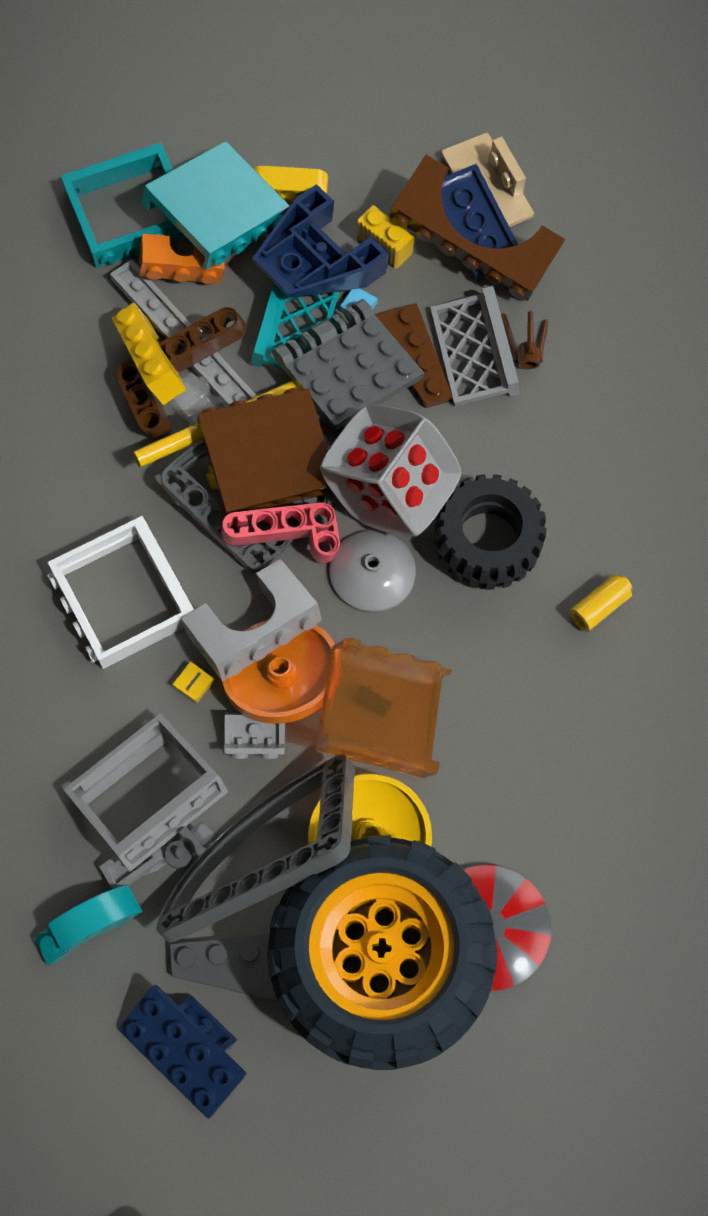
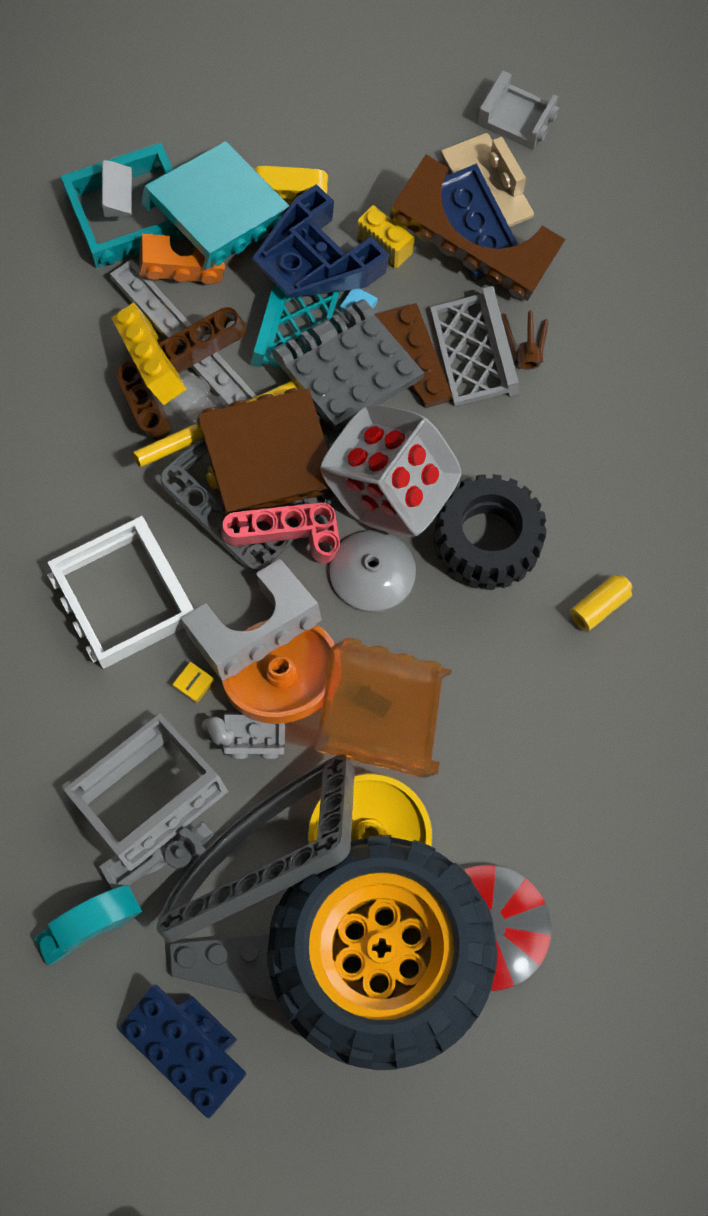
(116, 189): none -> light grey slope
(217, 730): none -> light grey arm
(517, 113): none -> light grey panel

